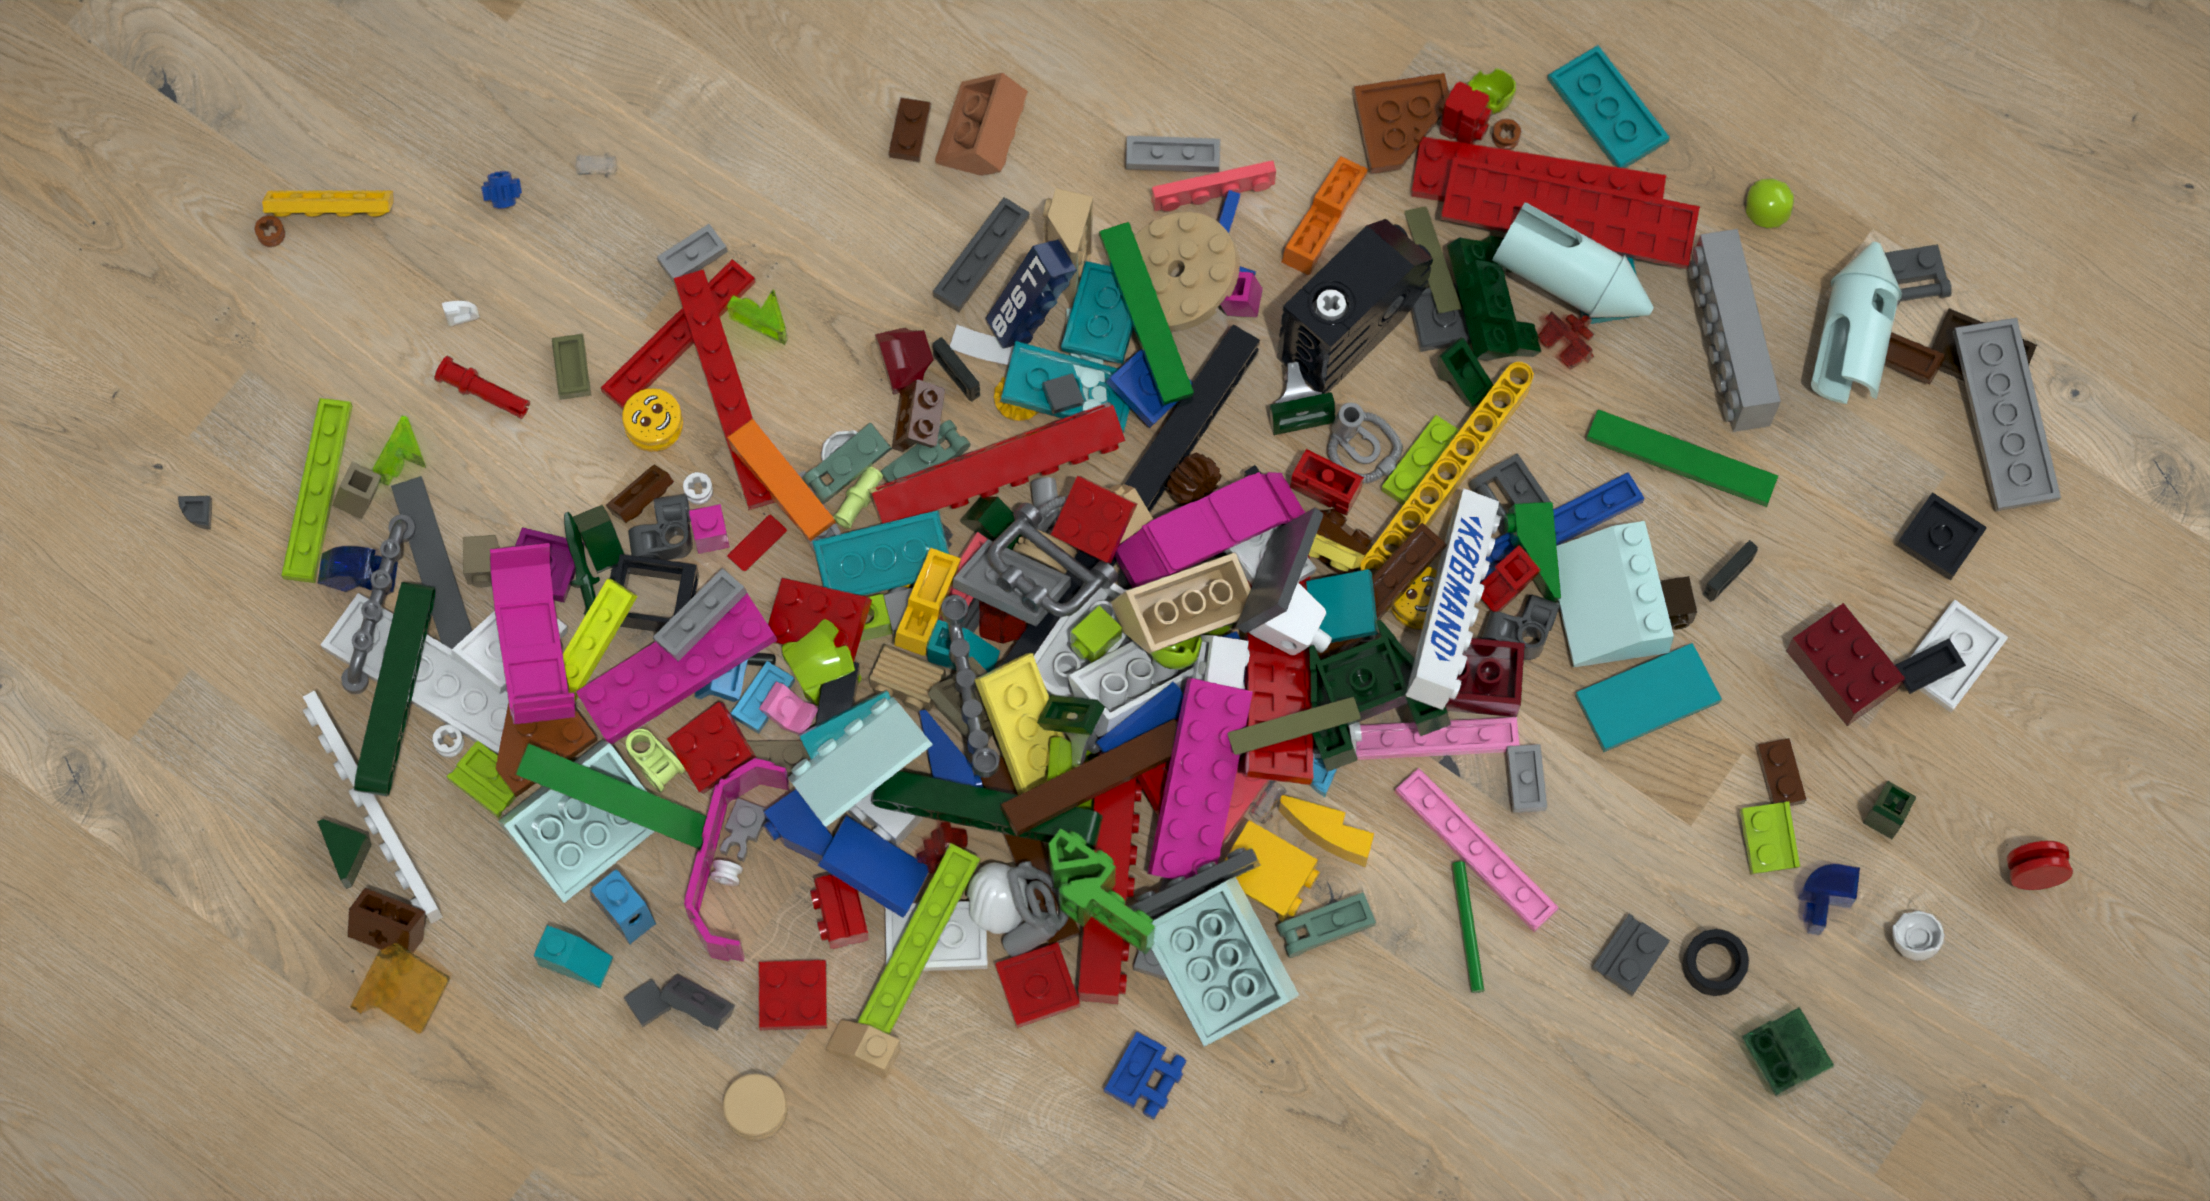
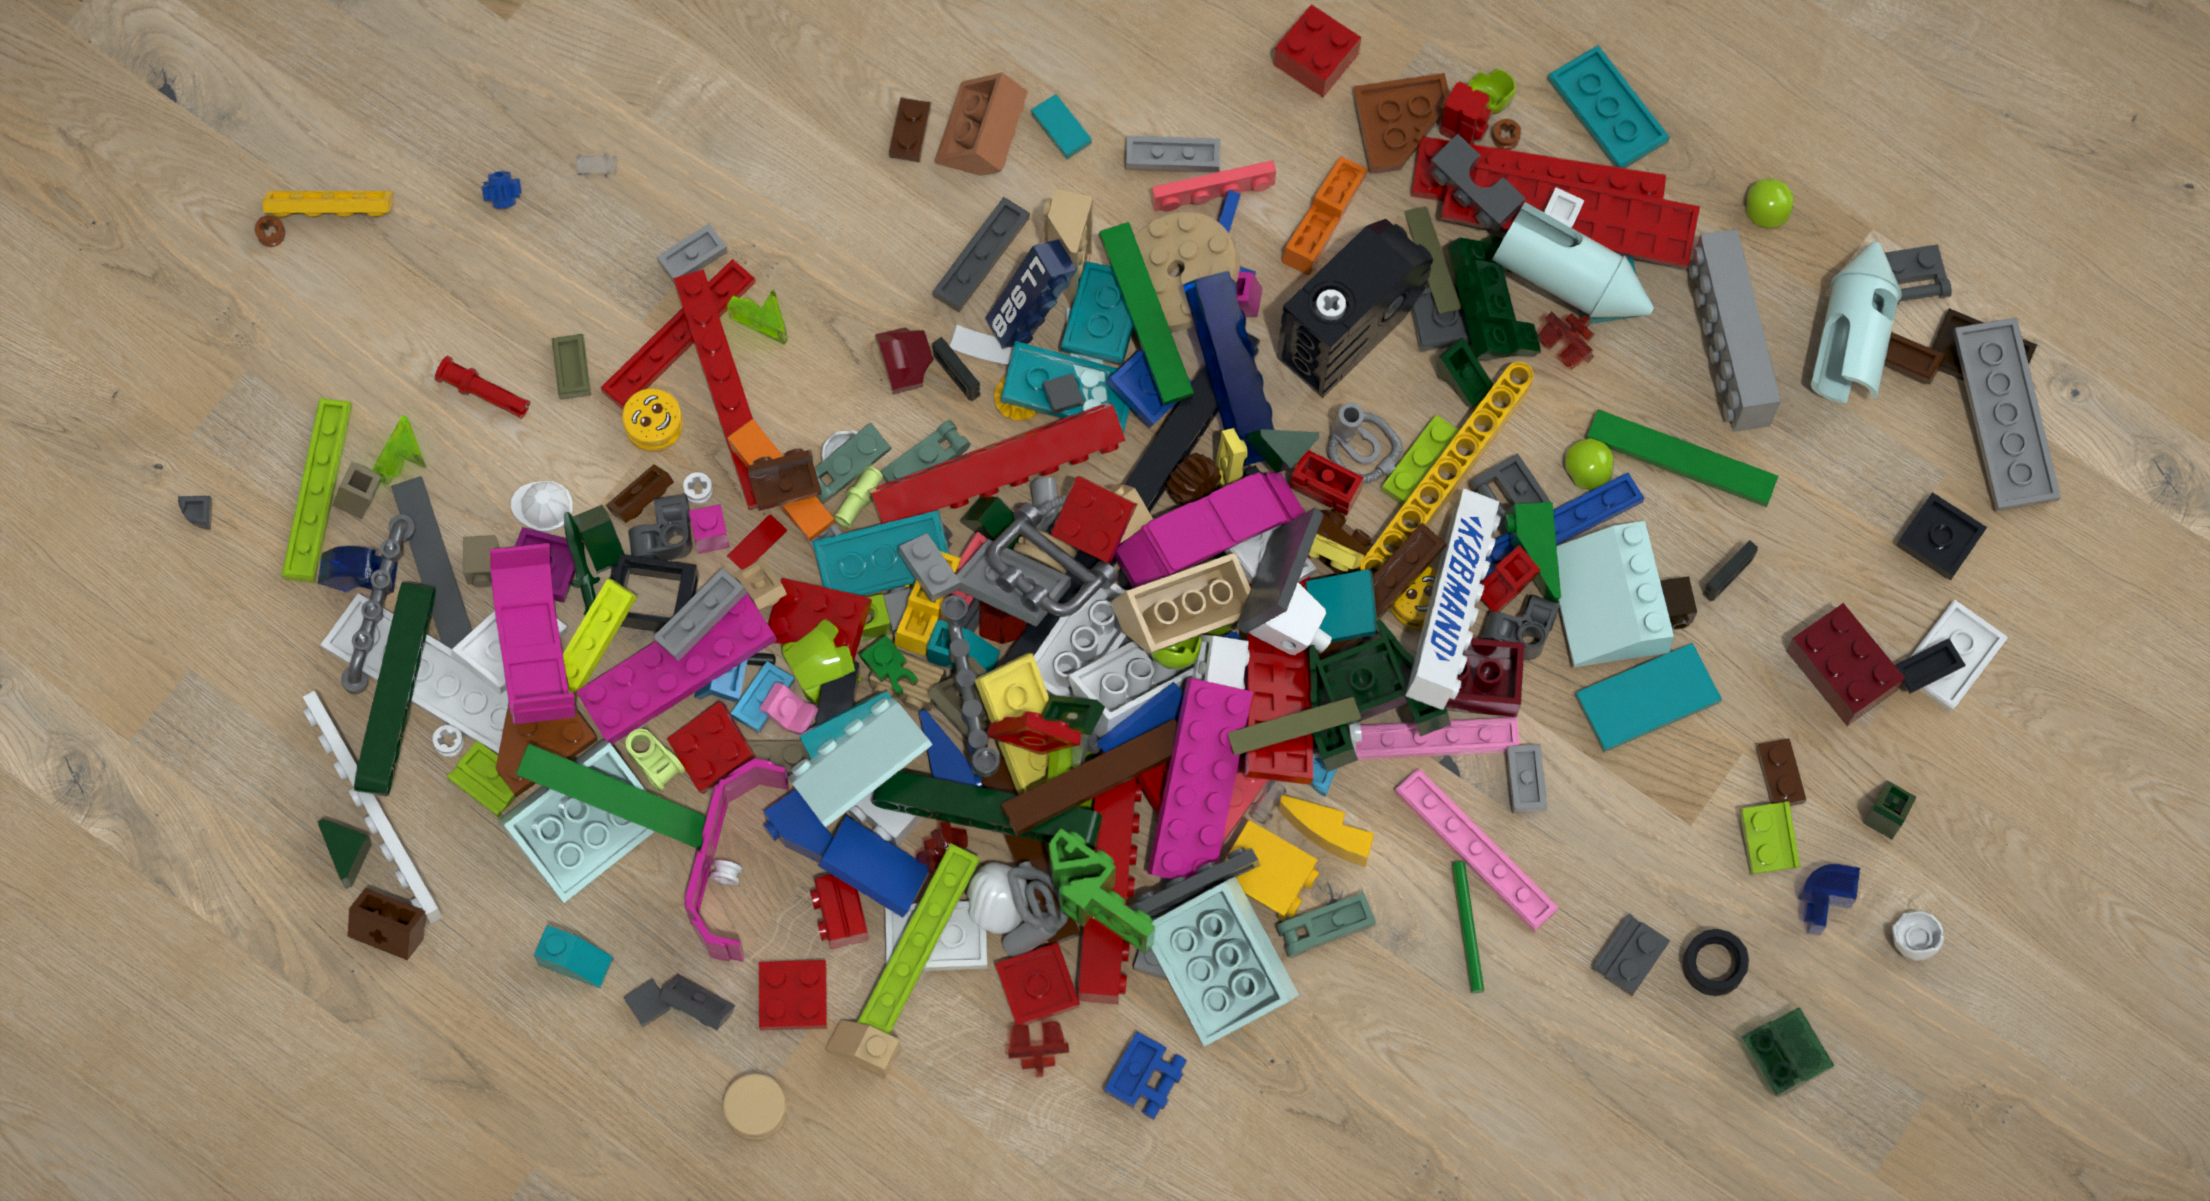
(402, 987): clear yellow bracket -> none
(460, 312): white tile -> none
(541, 505): none -> white piece
(621, 904): dark azure torso -> none
(744, 824): light grey plate -> none
(761, 584): none -> tan plate
(784, 479): none -> reddish brown bracket
(888, 662): none -> green plate
(918, 415): reddish brown bracket -> none
(929, 567): none -> light grey plate
(1034, 733): none -> red plate
(1051, 1043): none -> clear red hips
(1061, 126): none -> teal tile
(1095, 635): lime brick -> none
(1229, 357): none -> clear blue brick
(1230, 457): none -> light yellow plate
(1281, 447): none -> dark green slope
(1300, 405): dark green piece -> none
(1317, 50): none -> red brick
(1492, 204): none -> dark grey arch
(1564, 207): none -> white plate
(1589, 463): none -> lime hair
(2039, 865): red head -> none

